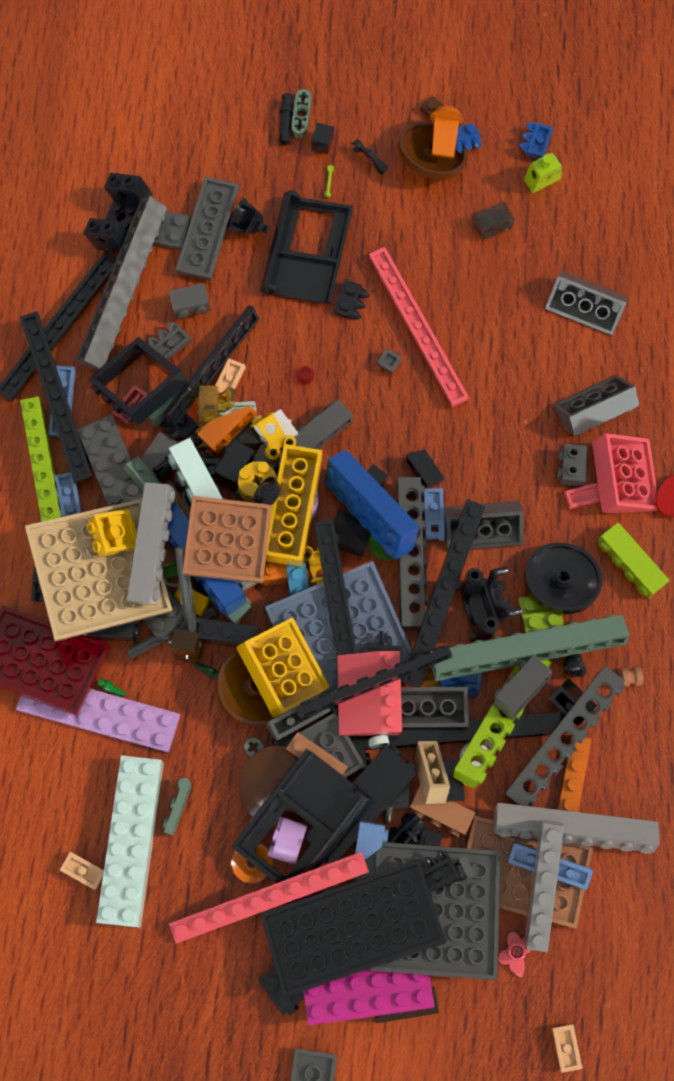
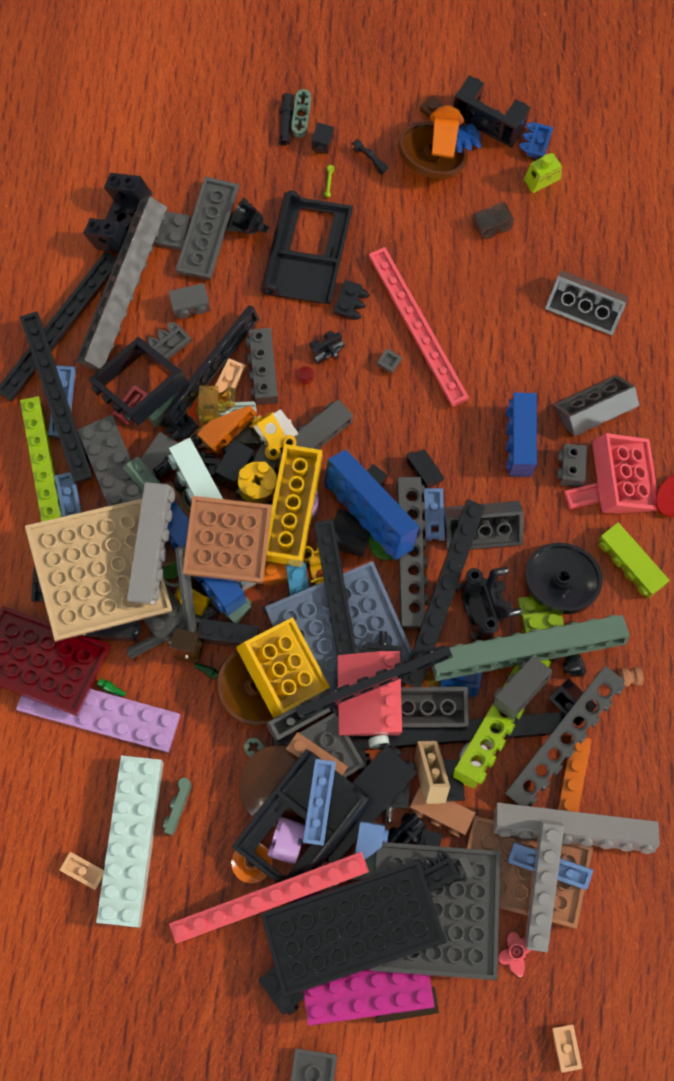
(112, 532): yellow plate -> none
(263, 366): none -> dark grey brick
(267, 491): black hat -> none
(319, 802): none -> medium blue plate
(328, 348): none -> black hips
(491, 122): none -> black plate
(522, 434): none -> blue brick

